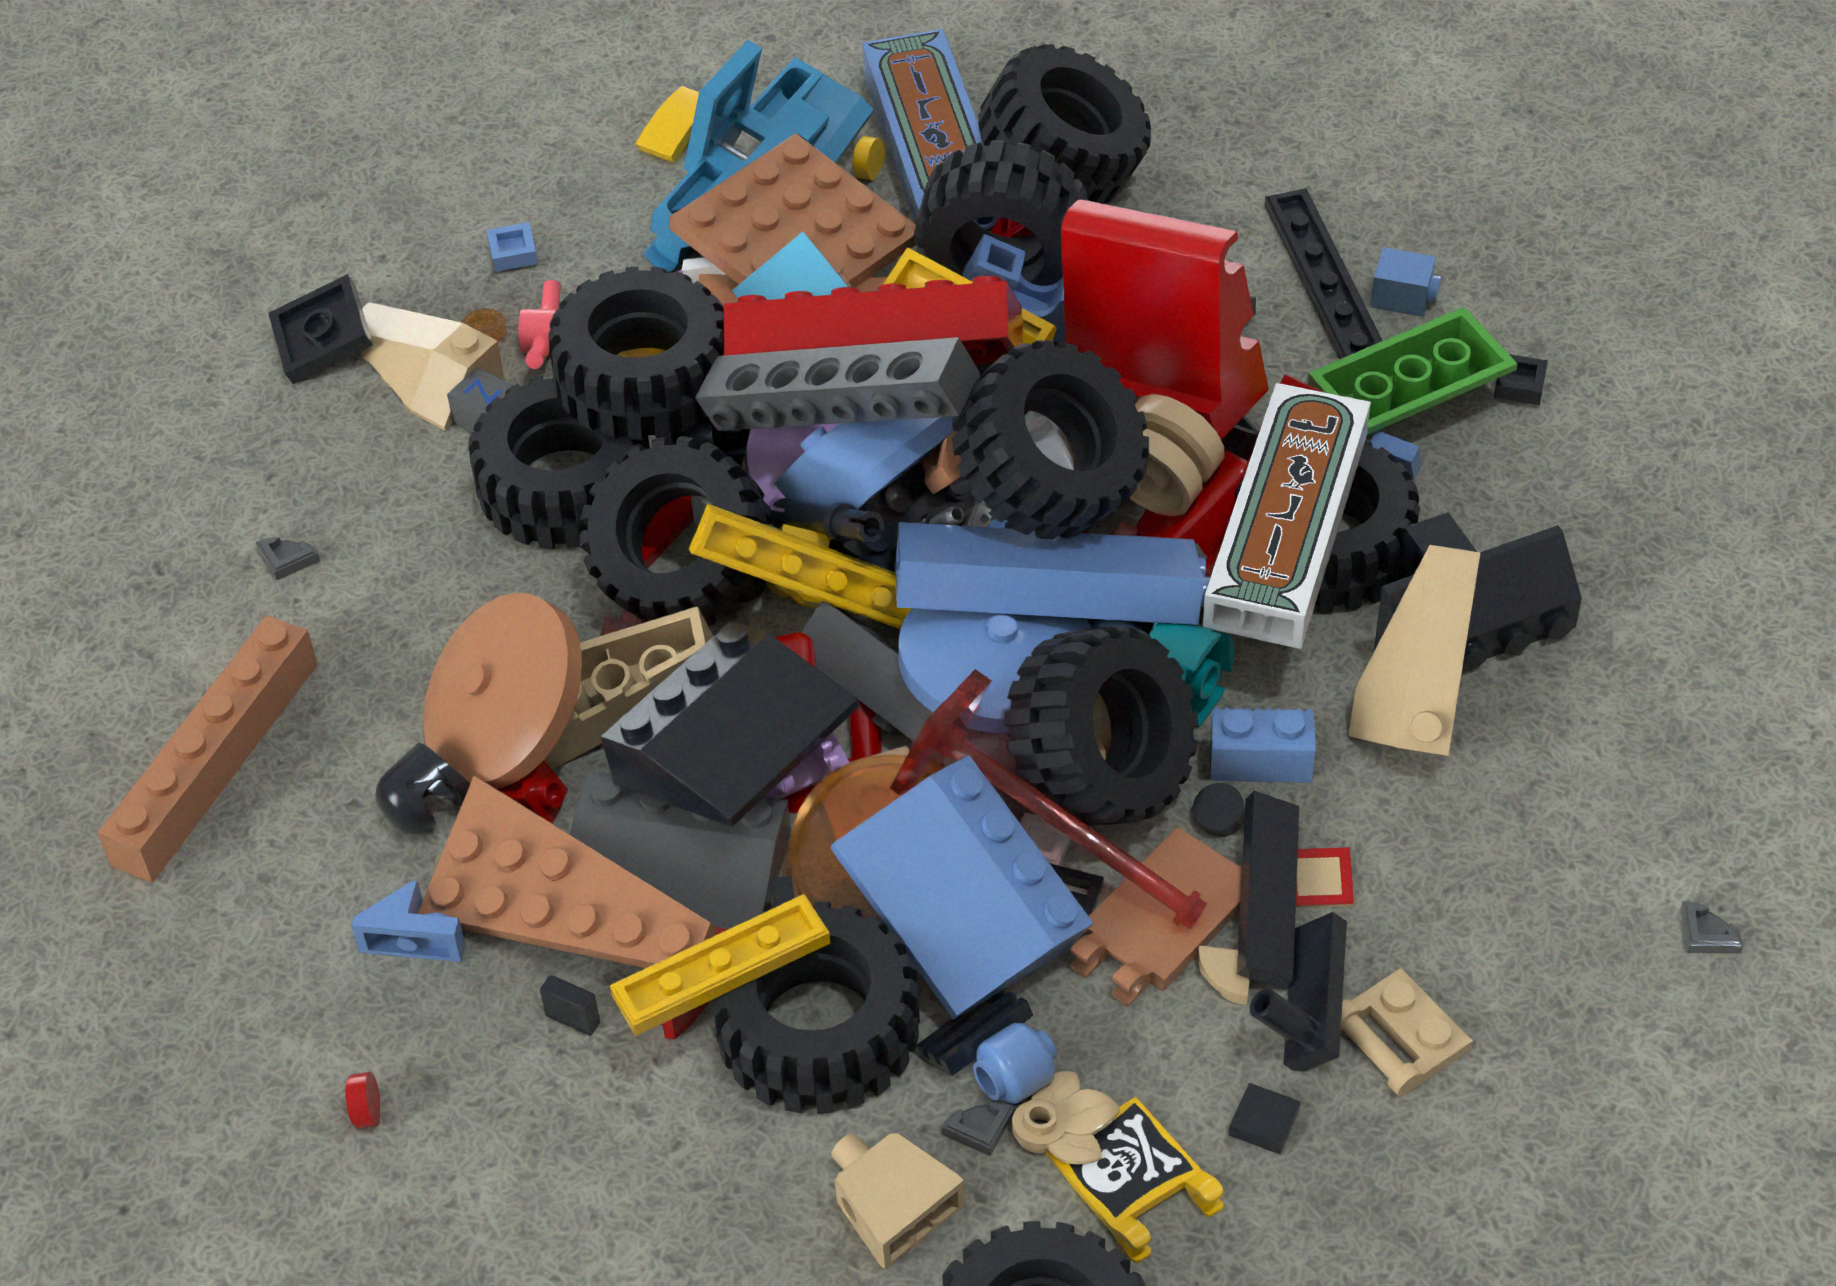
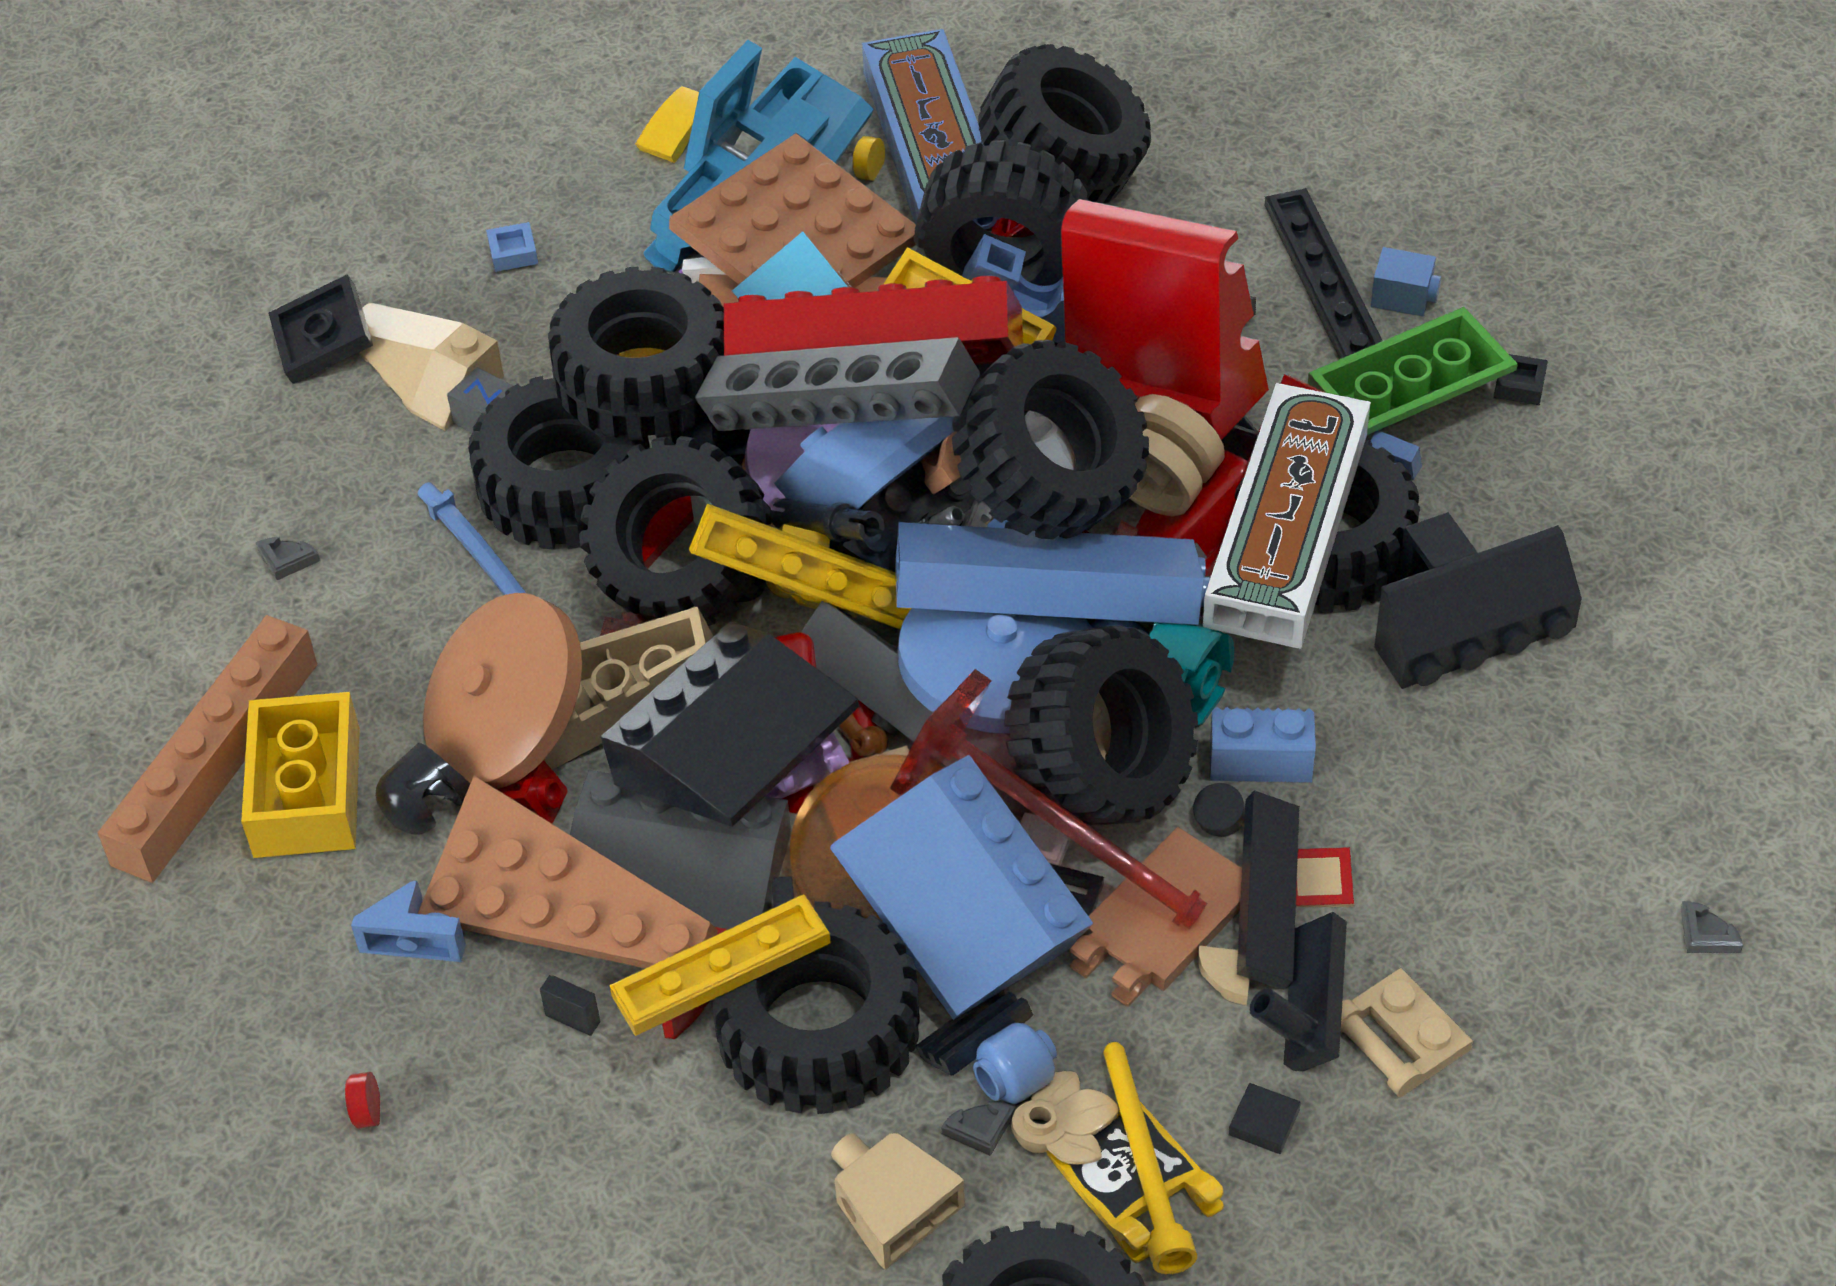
(301, 775): none -> yellow brick
(443, 507): none -> medium blue sword
(487, 322): clear orange tile -> none
(535, 326): coral piece -> none
(866, 740): none -> dark orange arm
(1170, 1245): none -> yellow piece
(1416, 669): tan wedge -> none

